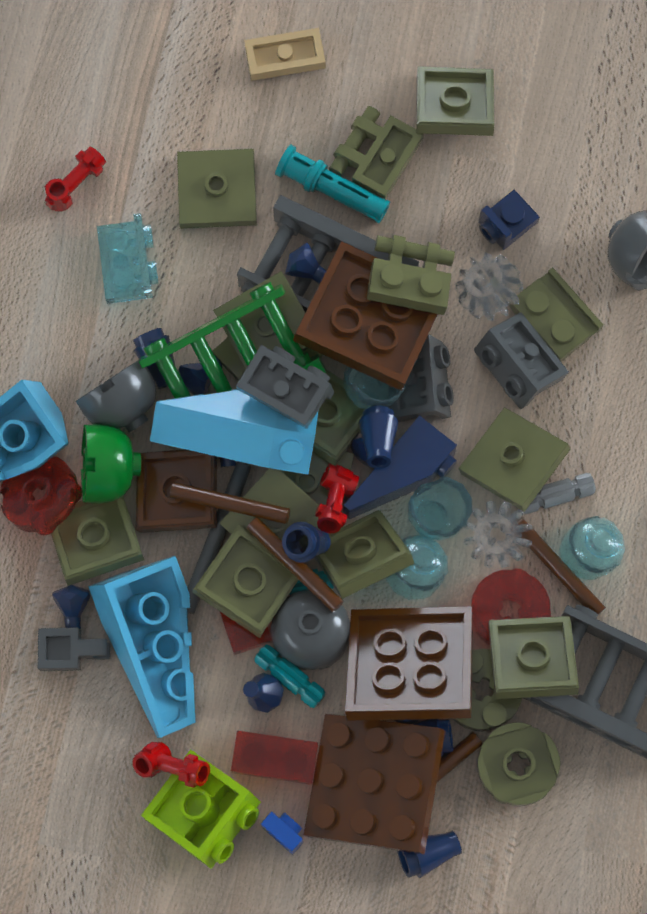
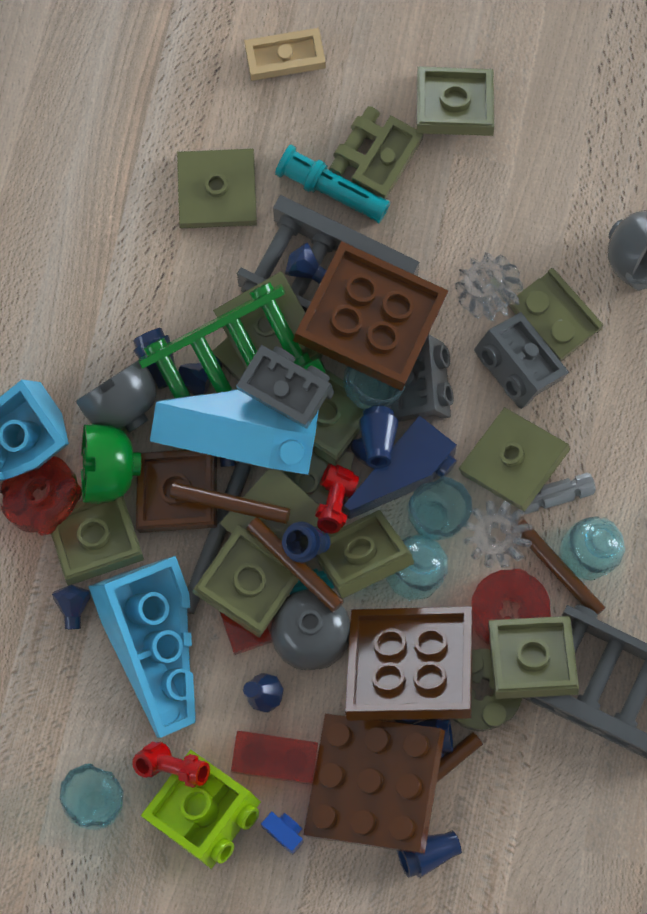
(59, 190): red bar -> none
(62, 649): dark grey plate -> none
(91, 797): none -> clear light blue hair
(125, 260): clear light blue bracket -> none
(290, 676): teal axle -> none
(407, 284): olive plate -> none
(506, 785): olive plate -> none
(507, 220): dark blue bracket -> none

